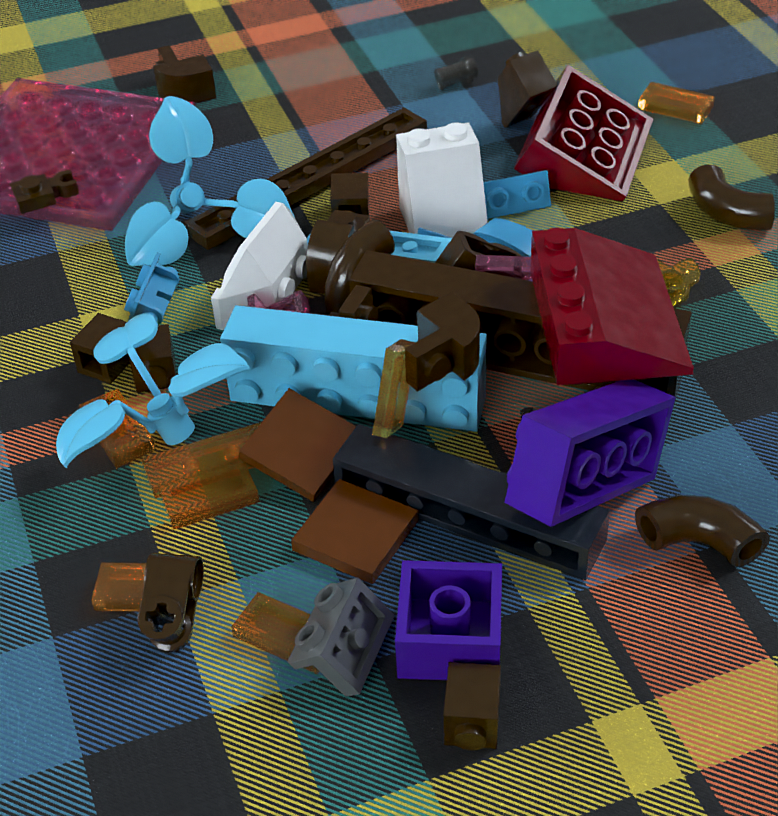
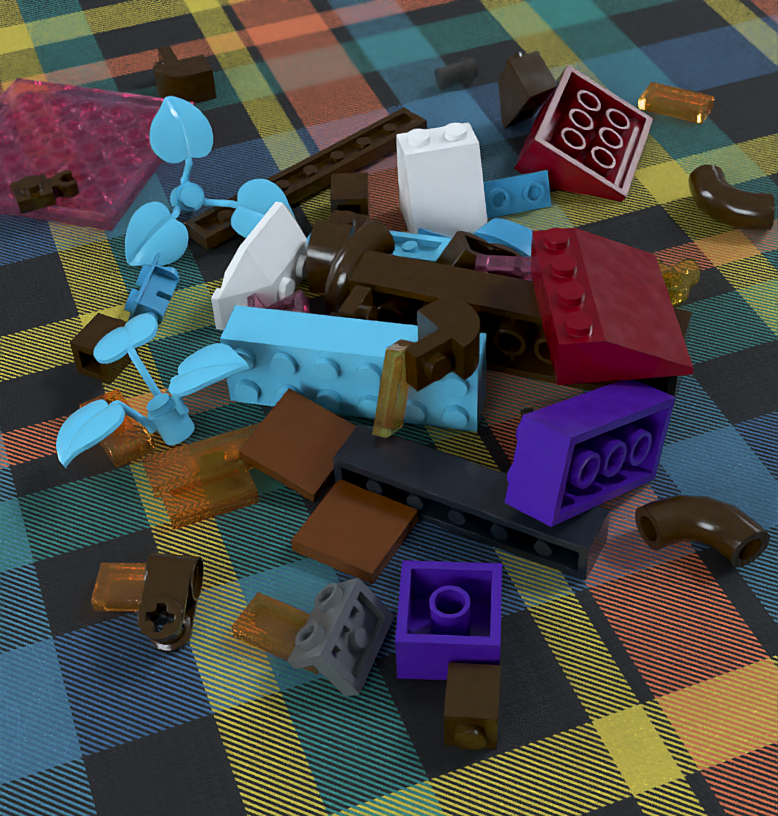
(158, 359): dark brown brick -> none

